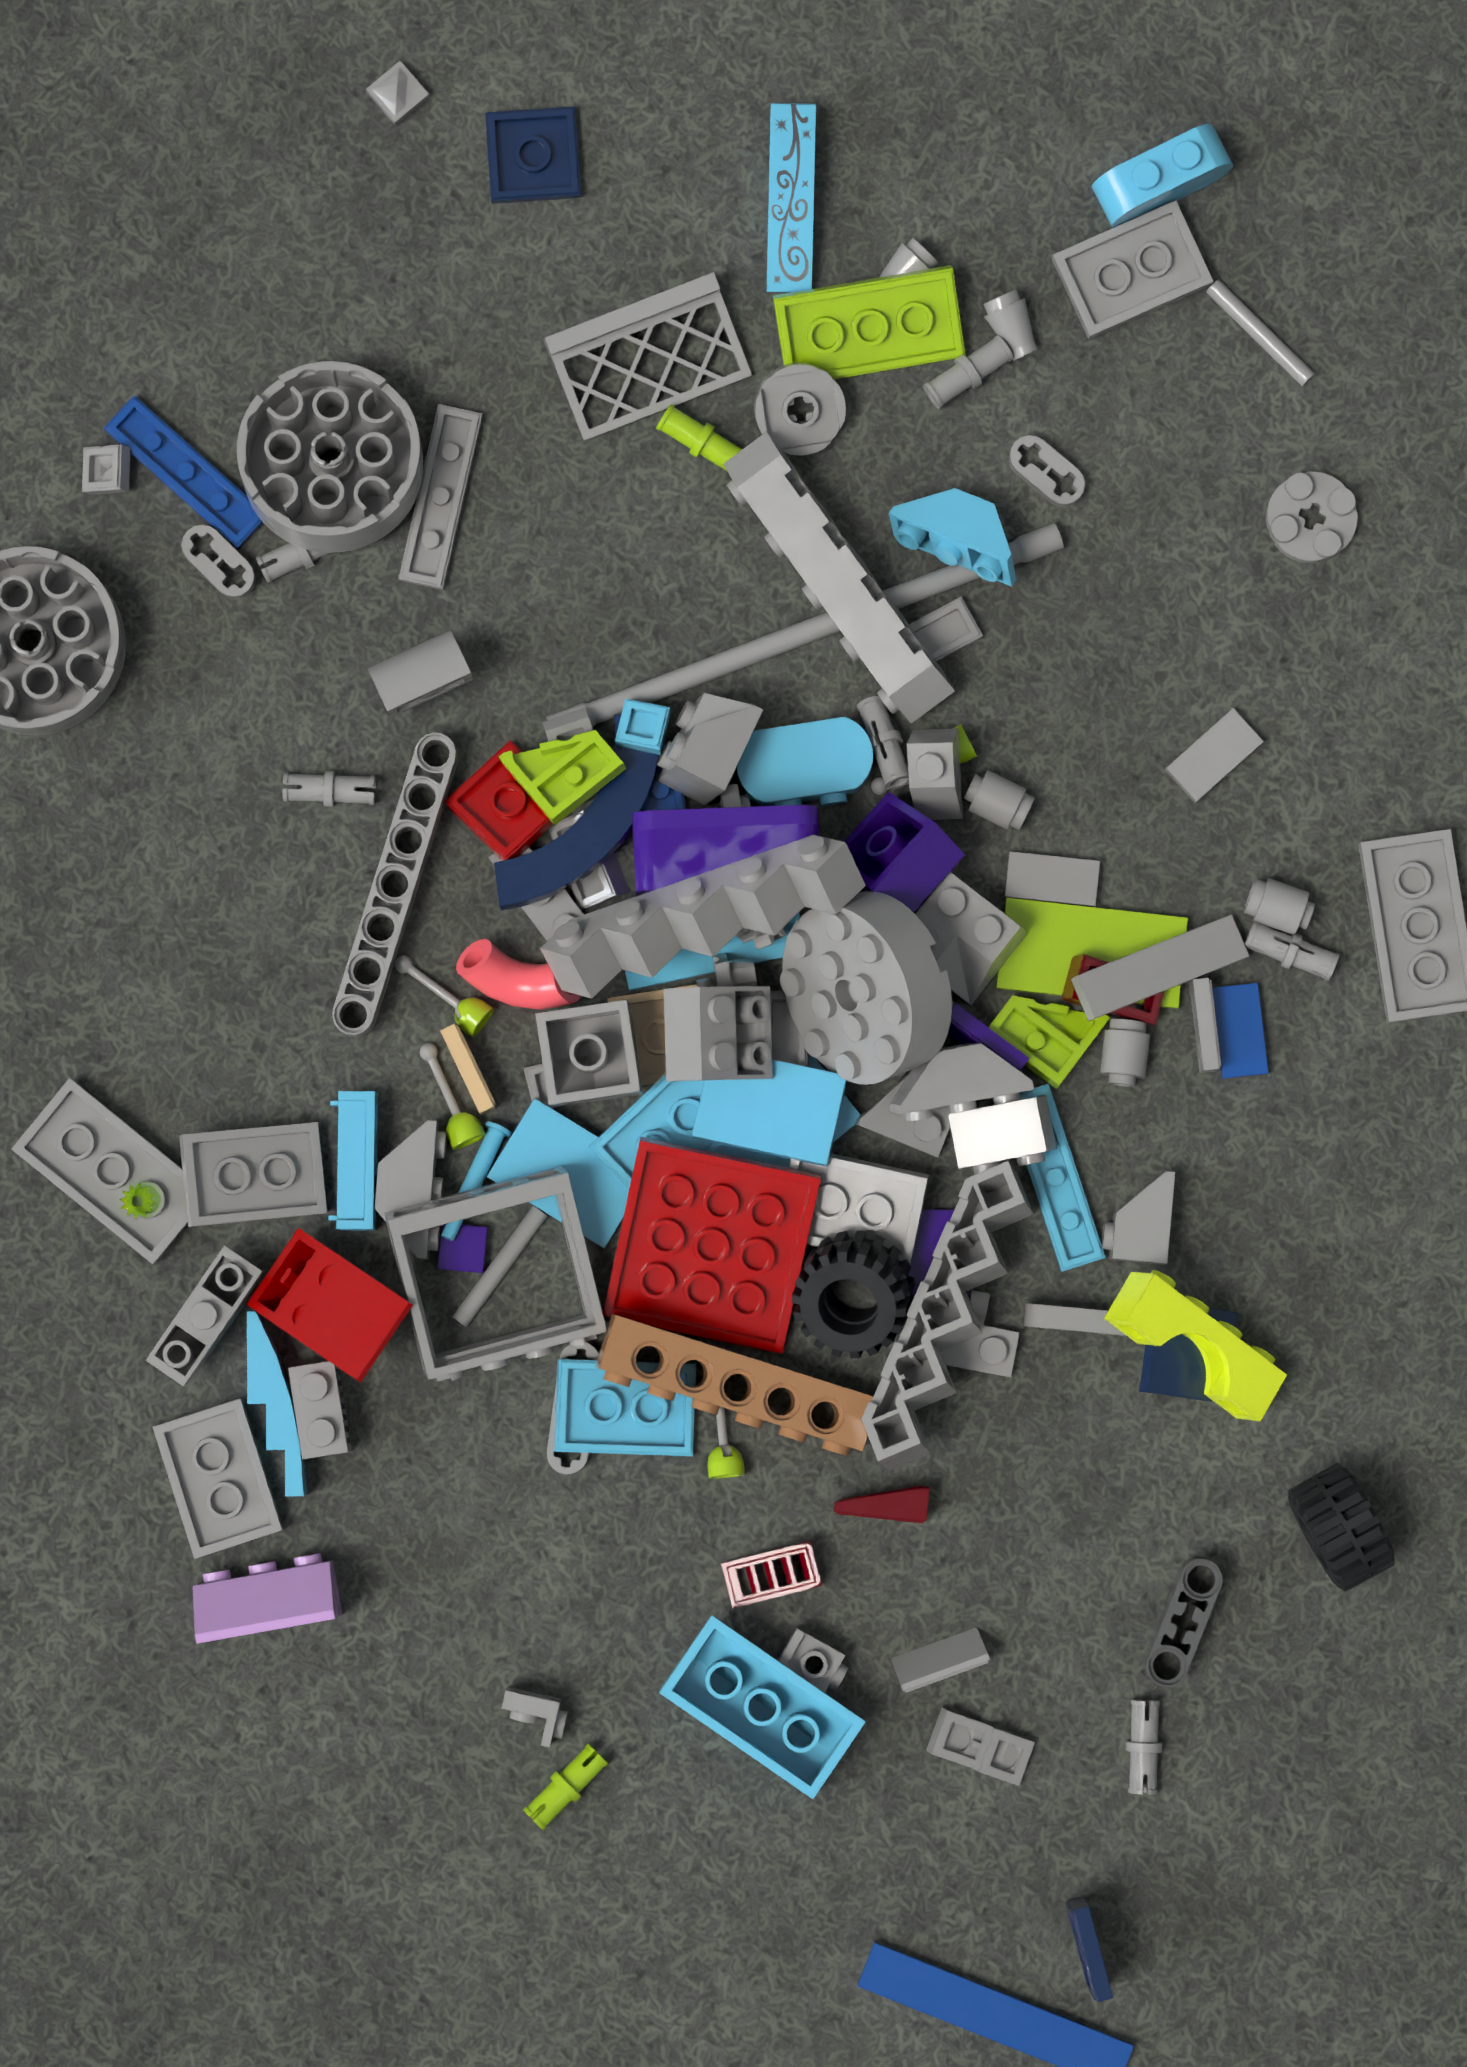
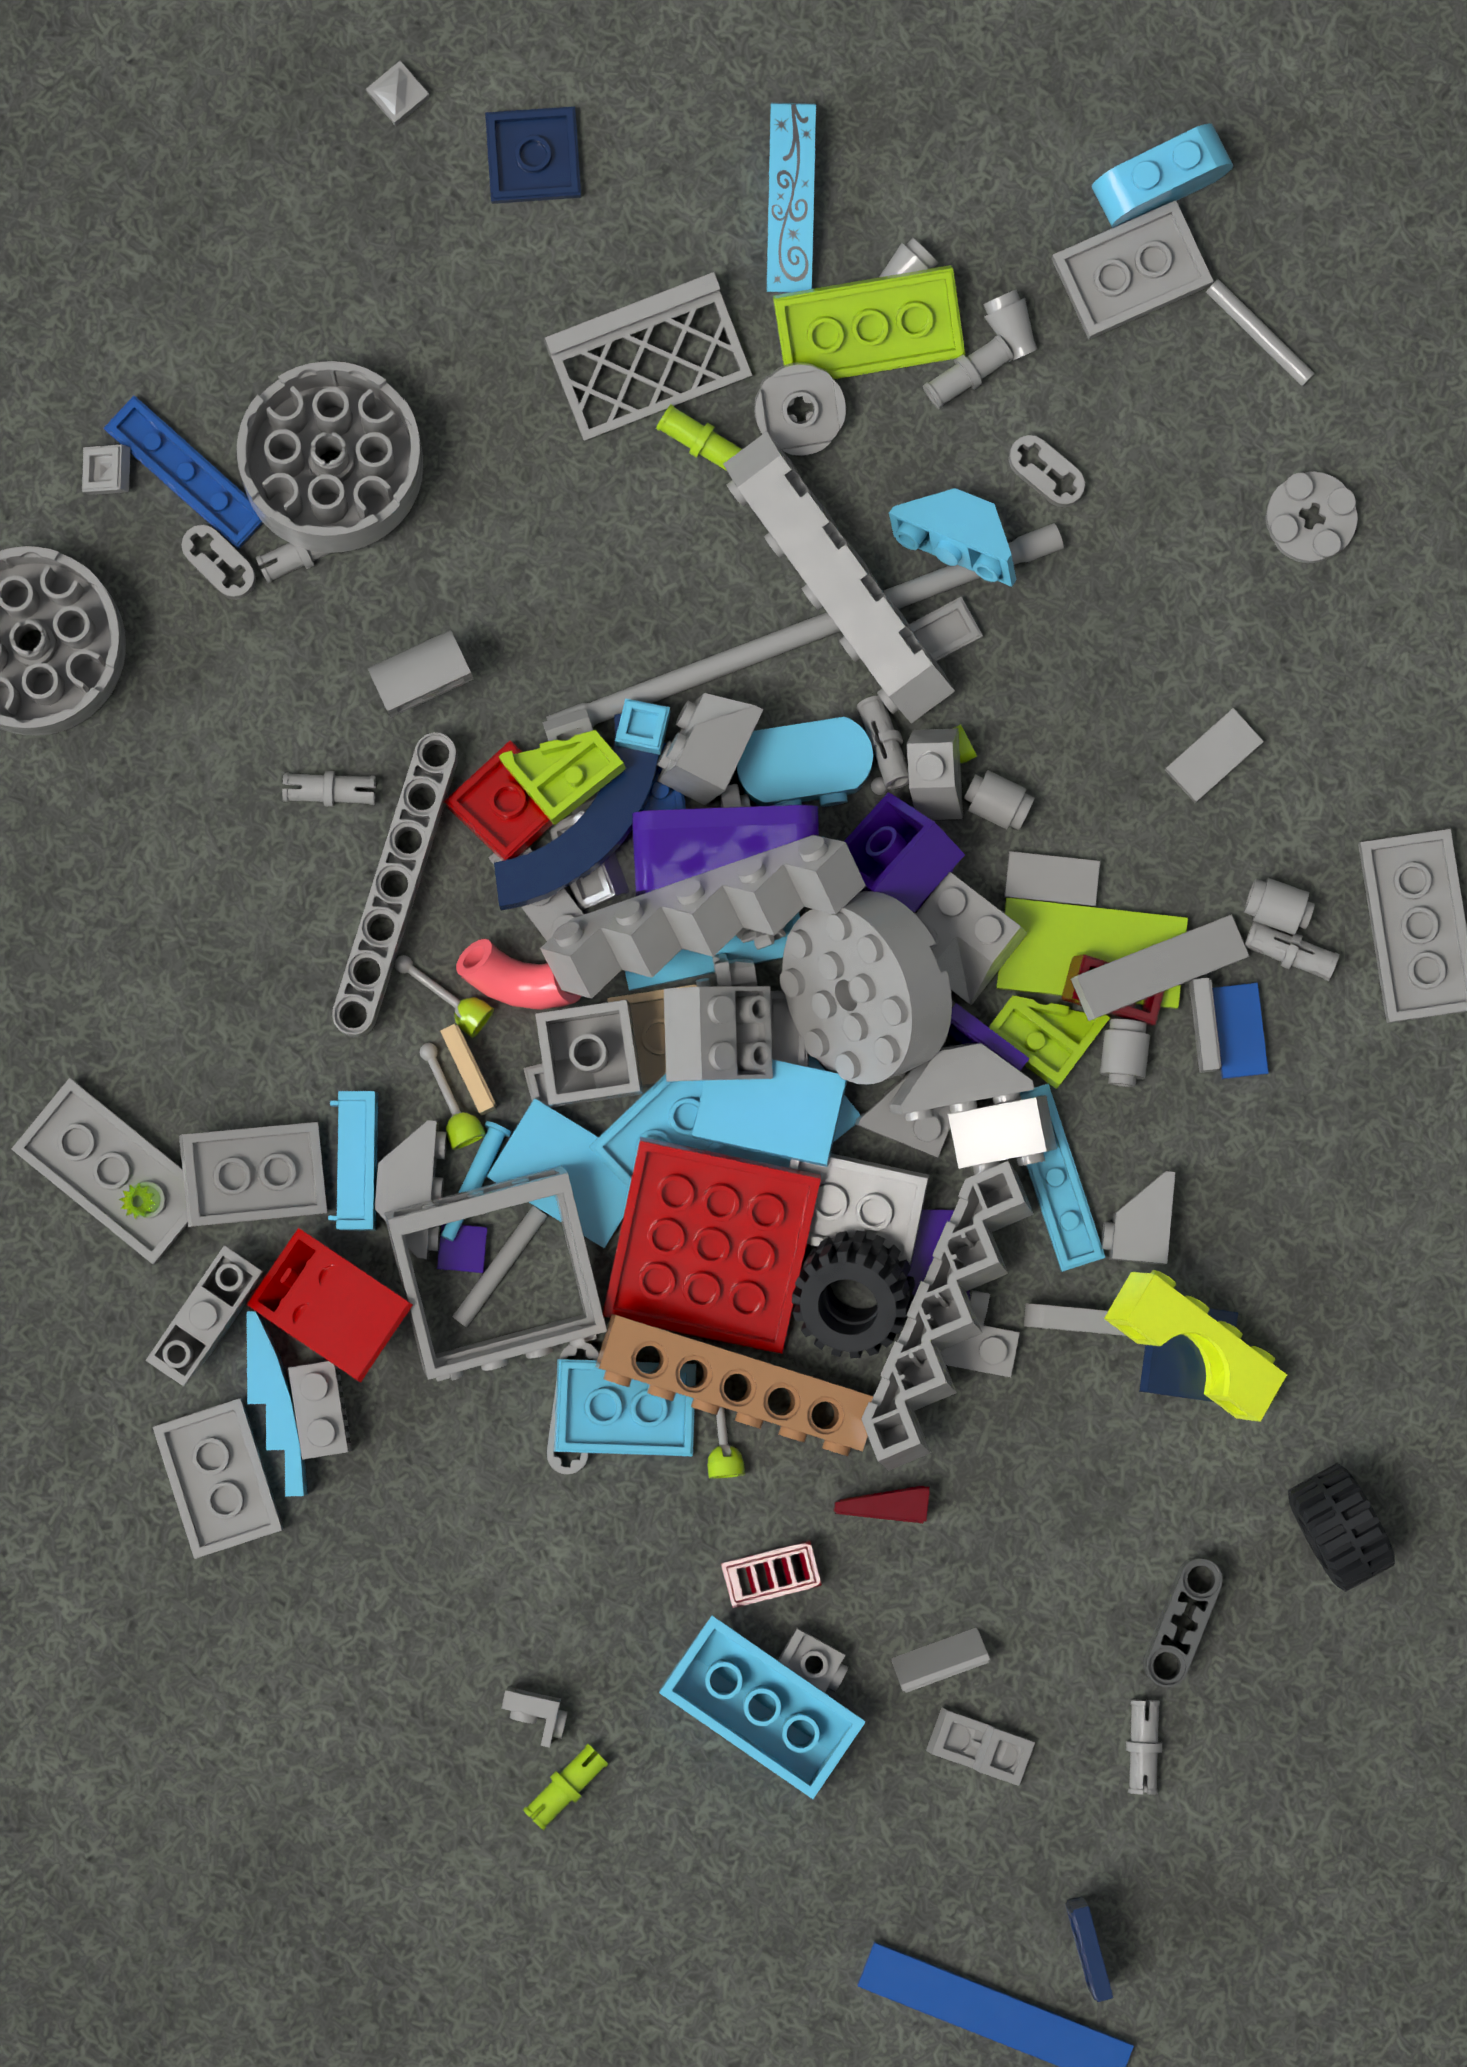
(265, 1599): lavender slope -> none
(440, 497): light grey tile -> none

